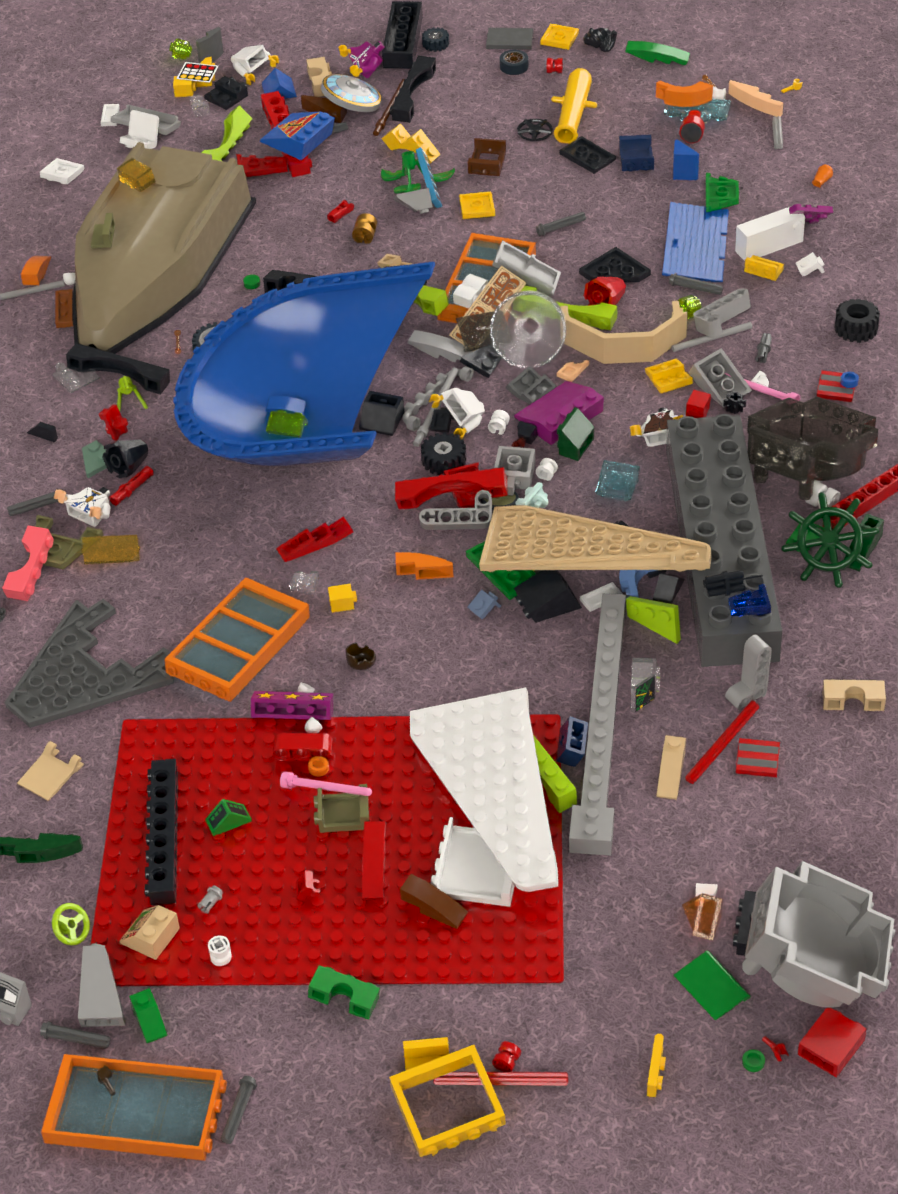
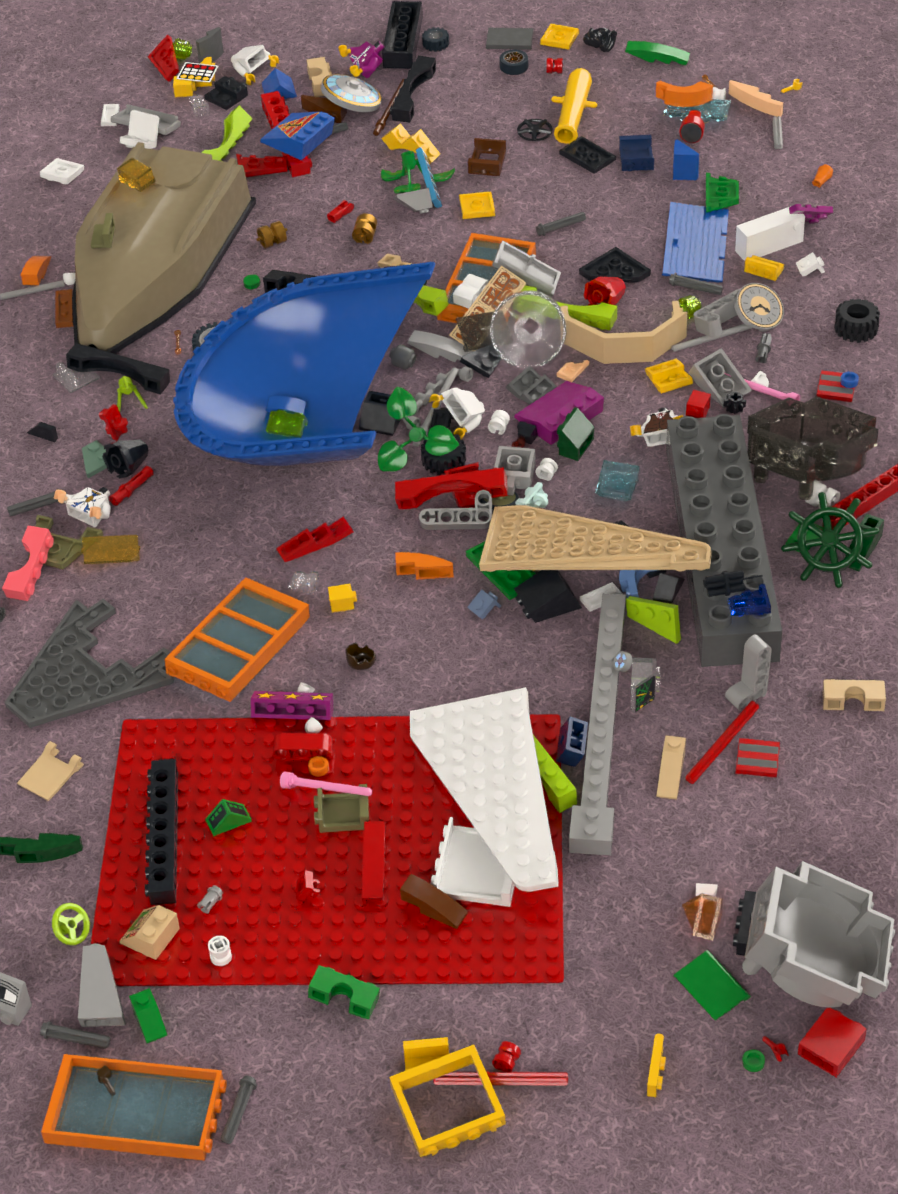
(165, 59): none -> red wing
(269, 235): none -> pearl gold wheel
(402, 357): none -> dark grey head
(440, 439): none -> green plant
(622, 661): none -> light grey tile
(759, 306): none -> tile

